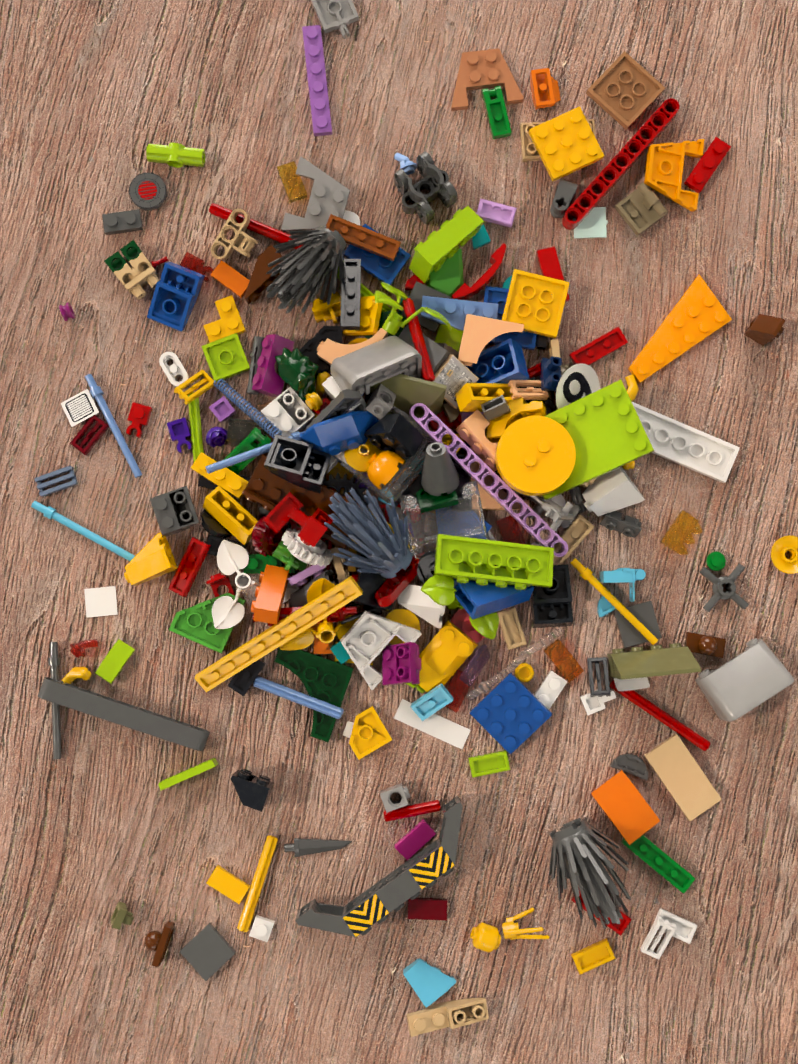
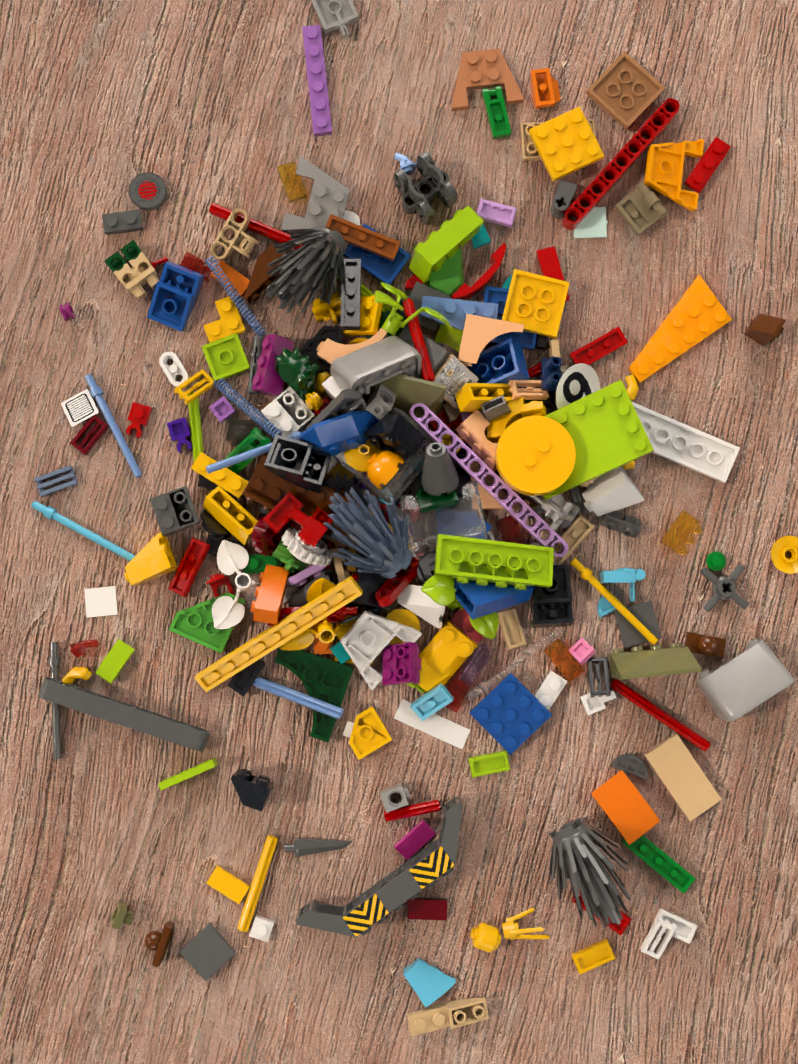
(175, 155): lime piece -> none
(216, 436): dark purple plate -> none
(234, 298): none -> medium blue piece
(524, 672): yellow plate -> none
(582, 651): none -> bright pink plate
(631, 684): white sticker -> none

